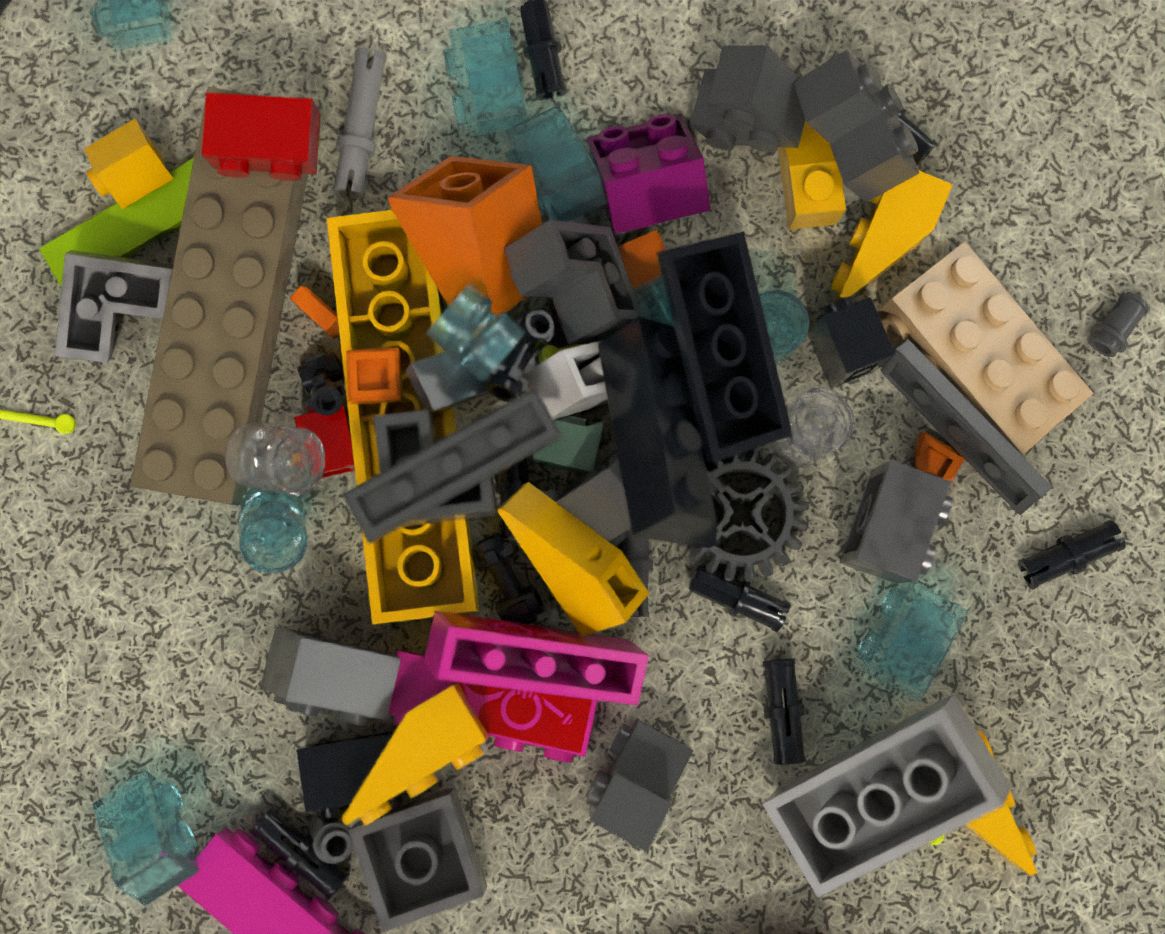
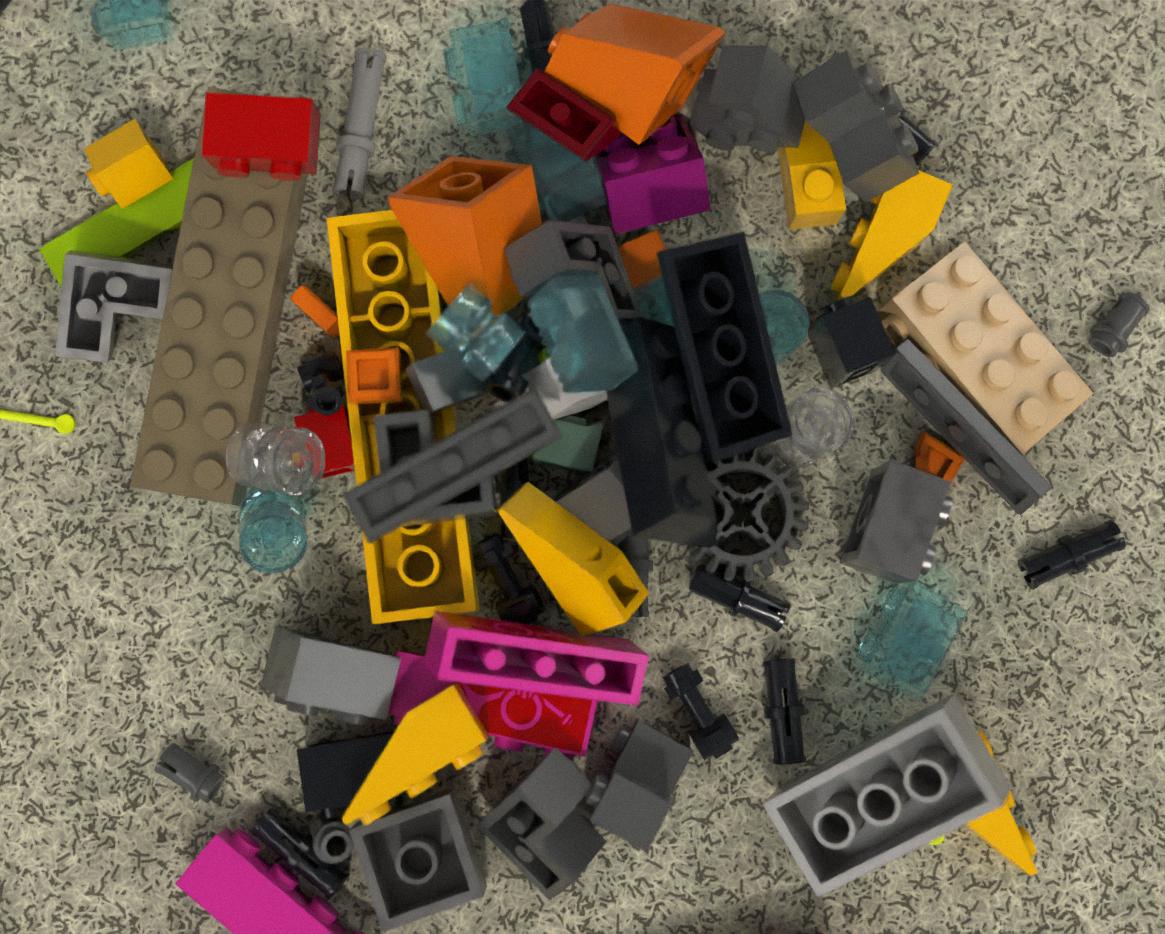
(146, 837): clear light blue brick -> none
(190, 773): none -> dark grey pin
(540, 826): none -> dark grey brick
(564, 116): none -> dark red slope
(582, 334): none -> clear light blue brick
(633, 64): none -> orange slope
(712, 734): none -> black bar

